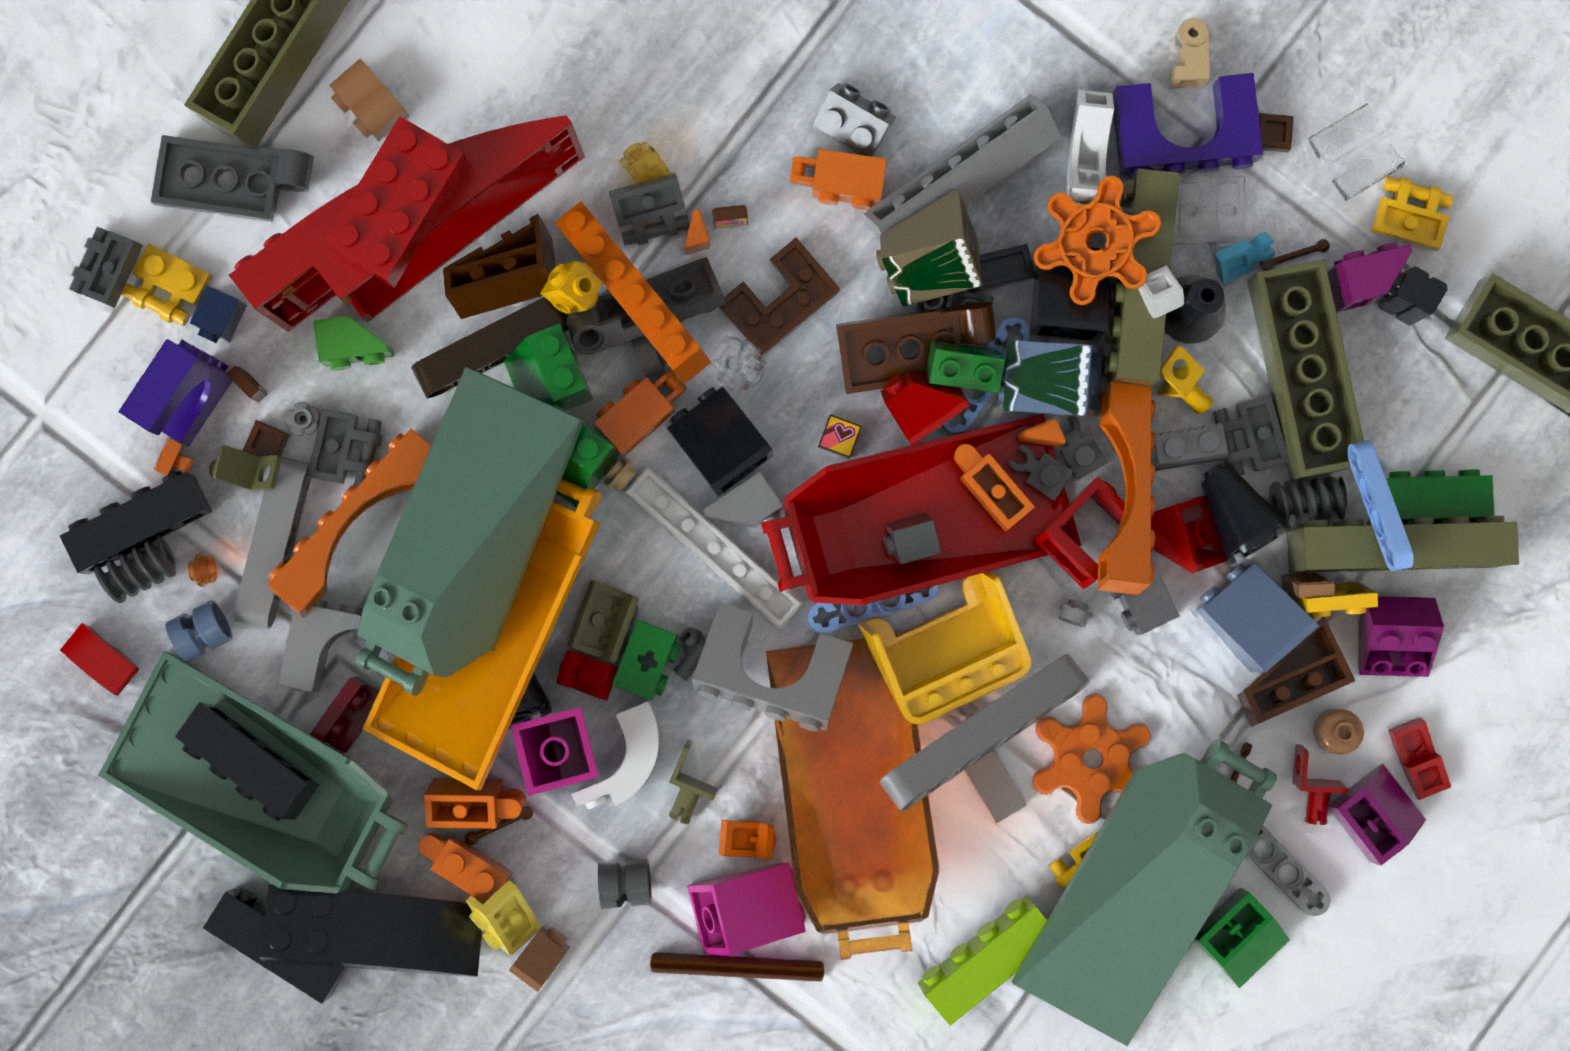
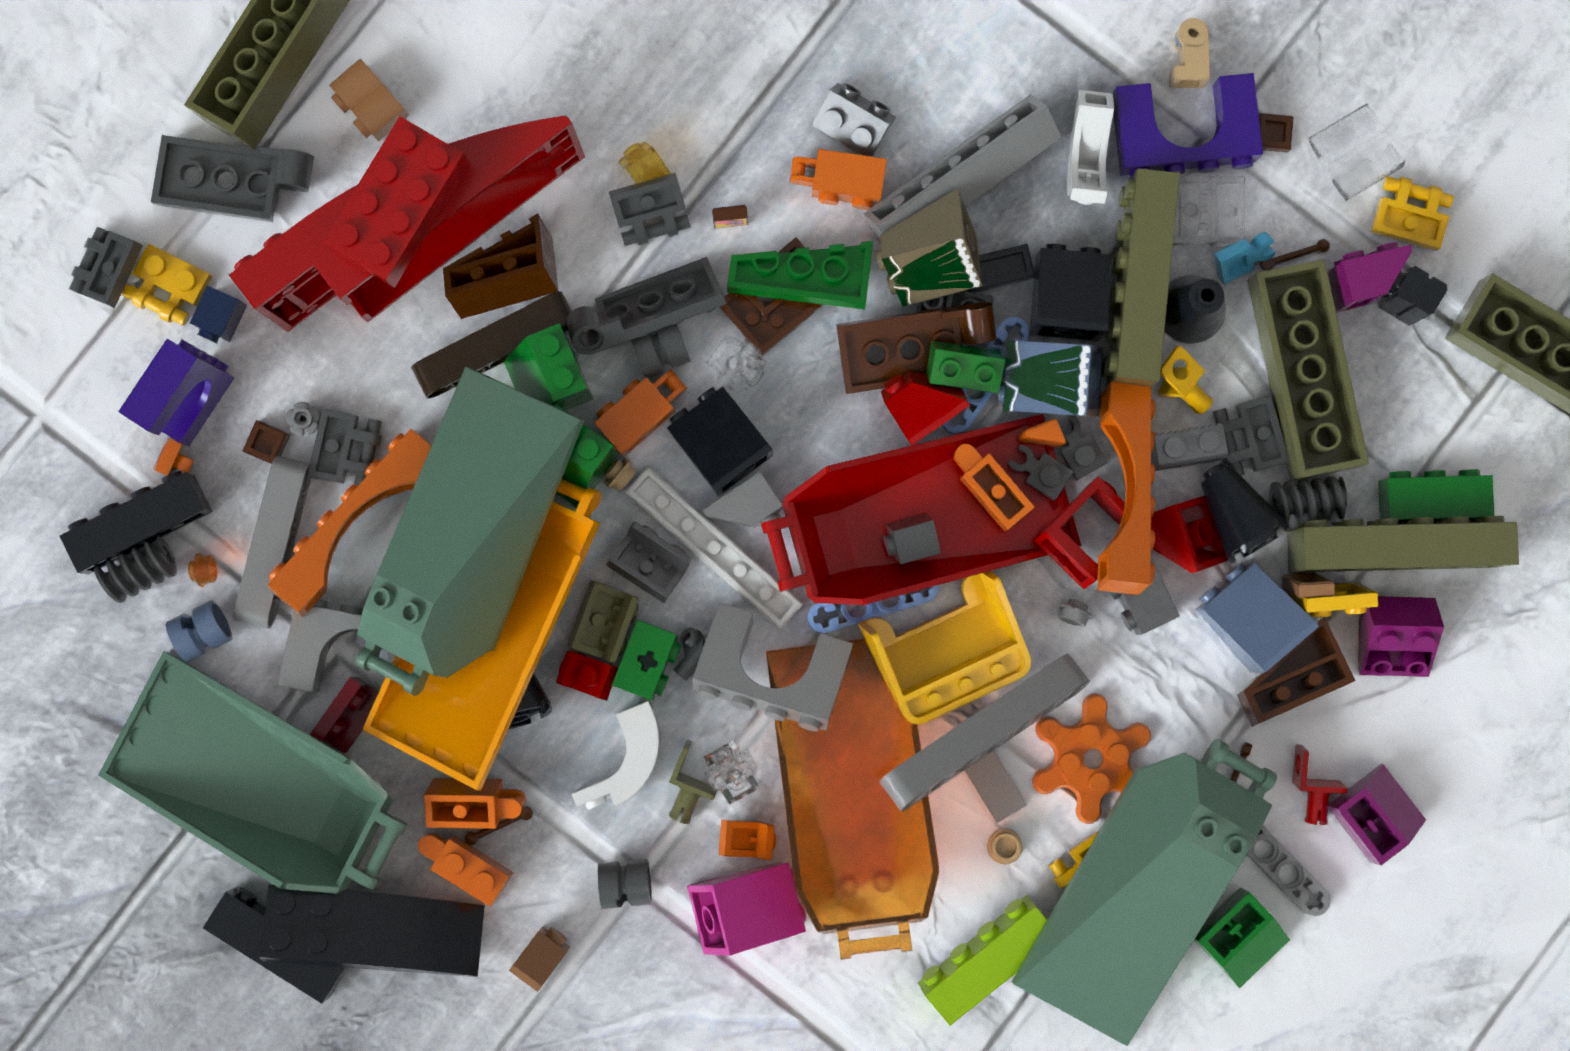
(99, 659): red slope -> none
(244, 469): olive bracket -> none
(246, 761): black brick -> none
(247, 383): reddish brown tile -> none
(345, 342): bright green slope -> none
(504, 918): light yellow bracket -> none
(554, 751): dark pink slope -> none
(572, 287): yellow brick -> none
(633, 292): orange arch -> none
(649, 561): none -> flat silver bracket
(697, 235): orange slope -> none
(727, 766): none -> clear brick
(737, 966): reddish brown axle -> none
(812, 276): none -> green wing
(839, 436): tile -> none
(1004, 846): none -> tan plate
(1080, 224): orange plate -> none
(1161, 292): white slope -> none
(1338, 731): medium nougat head -> none
(1380, 506): light blue beam -> none
(1418, 758): red slope -> none

